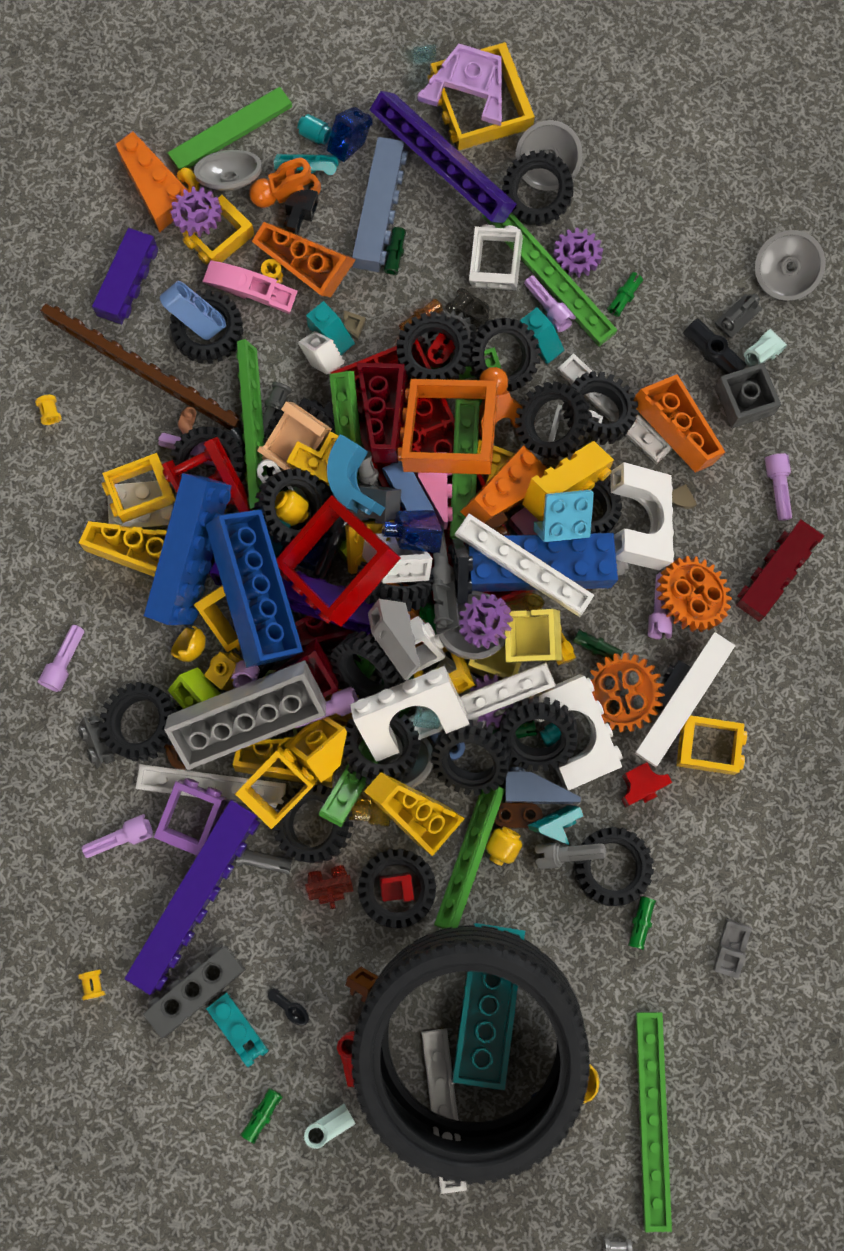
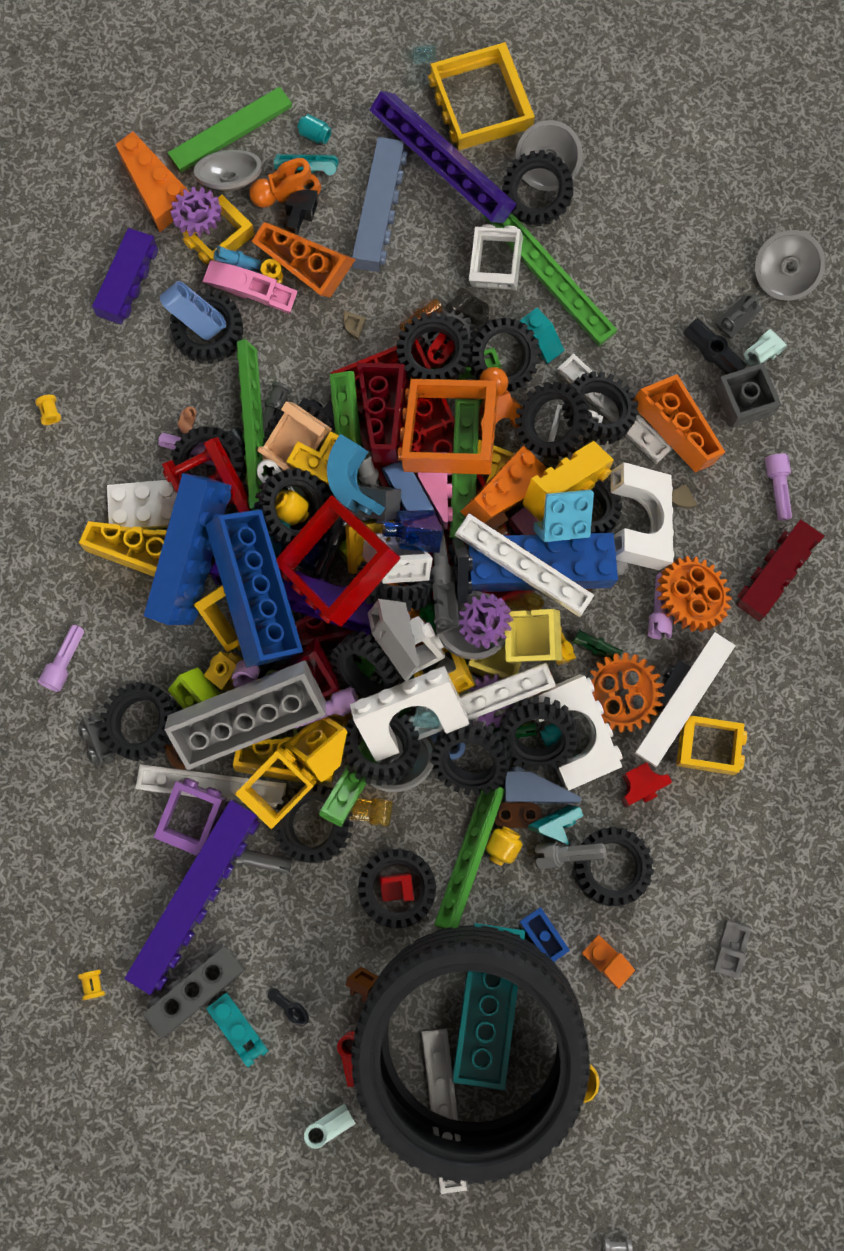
(131, 470): yellow window -> none
(133, 831): lavender piece -> none
(134, 363): reddish brown plate -> none
(187, 175): yellow arm -> none
(189, 644): yellow hair -> none
(237, 259): none -> dark azure pin
(261, 1115): green pin -> none
(321, 352): white brick -> none
(327, 322): teal slope -> none
(331, 889): clear red hips -> none
(349, 126): clear blue torso -> none
(395, 251): dark green pin -> none
(418, 815): yellow wedge -> none
(472, 73): lavender wing -> none
(543, 934): none -> blue brick
(556, 312): lavender piece -> none
(576, 243): medium lavender gear -> none
(608, 961): none -> orange slope
(625, 294): green pin -> none
(642, 922): green pin -> none
(653, 1122): bright green plate -> none

